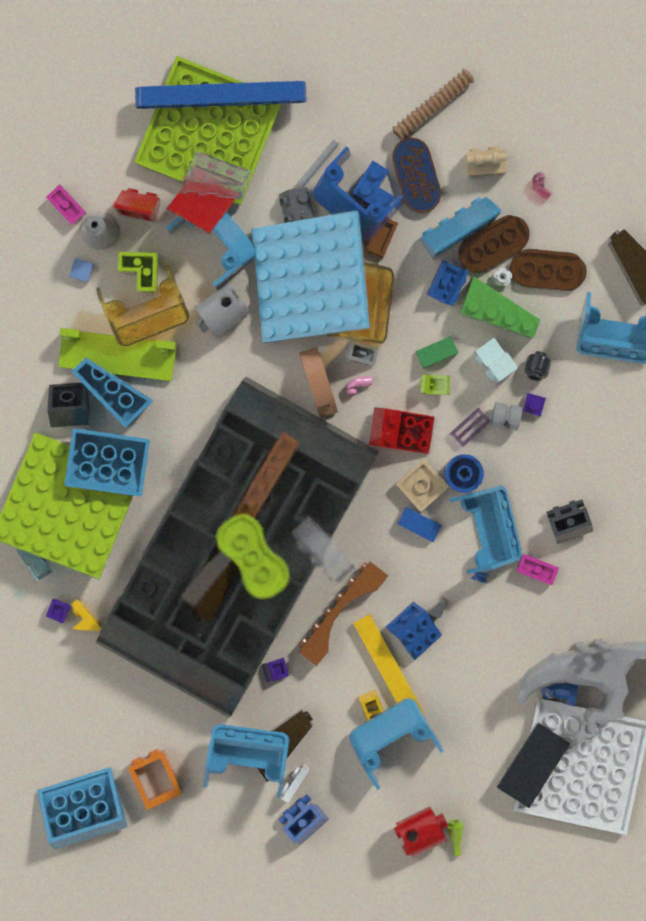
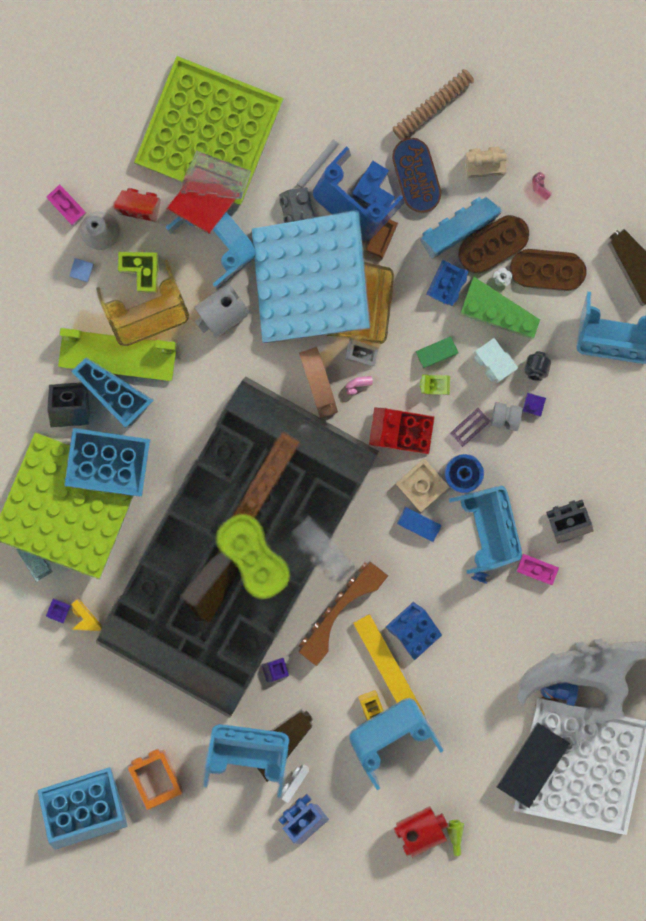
(220, 94): blue beam -> none
(438, 608): dark grey slope -> none

